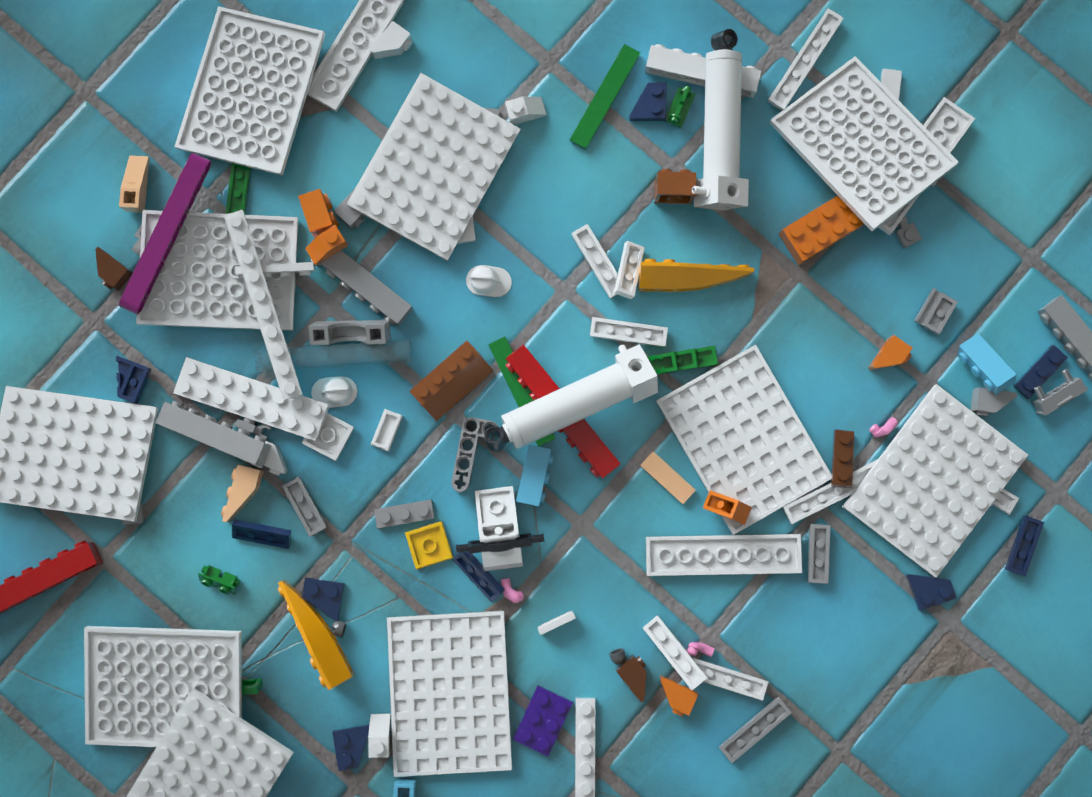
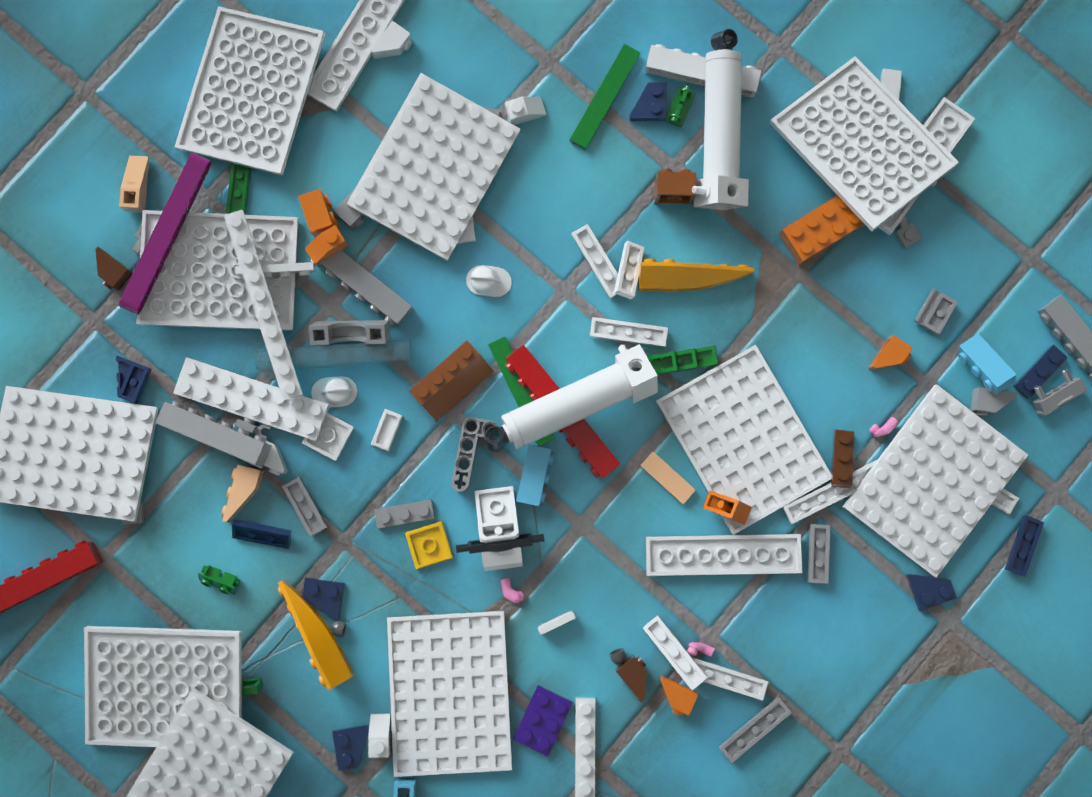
(482, 579): dark blue plate -> none
(805, 59): white plate -> none

